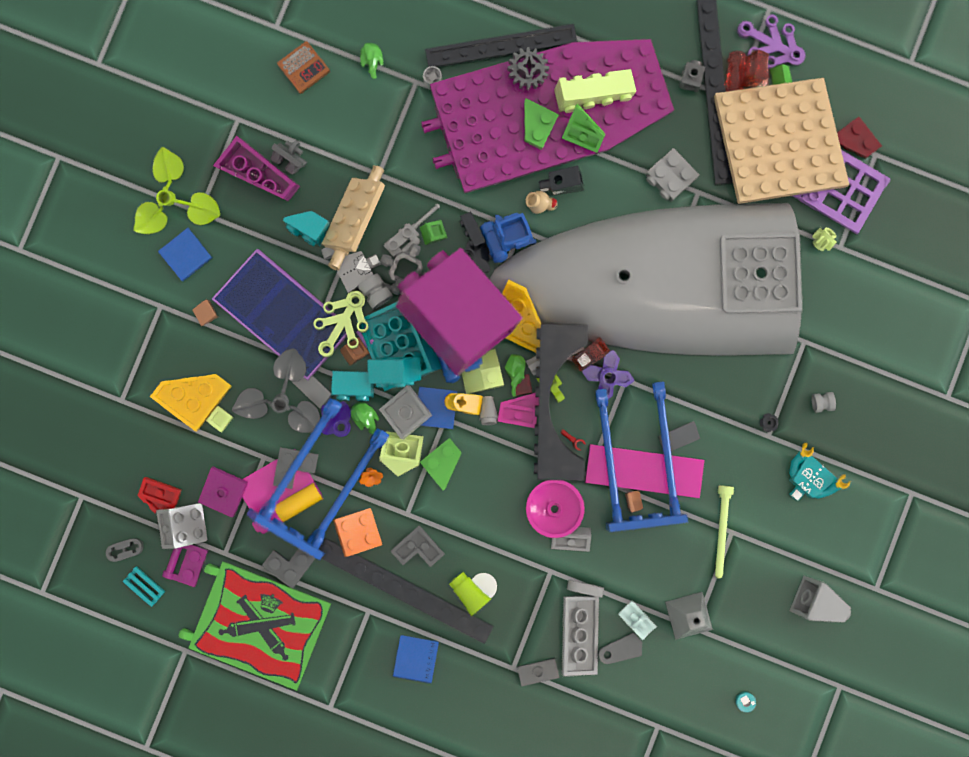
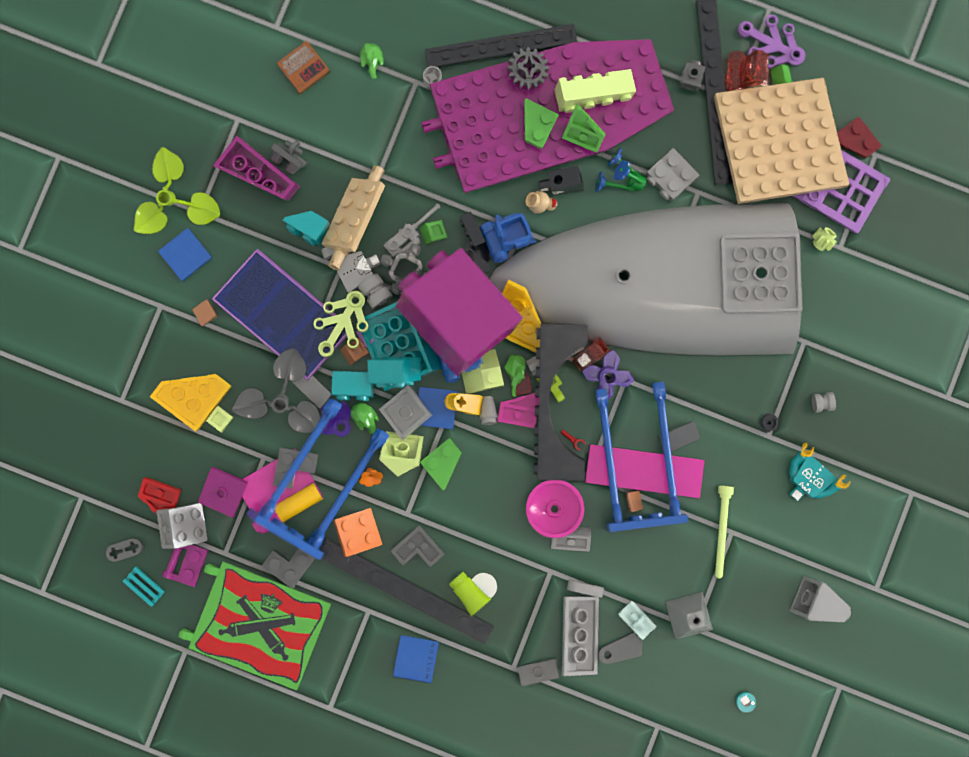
(635, 179): none -> plant

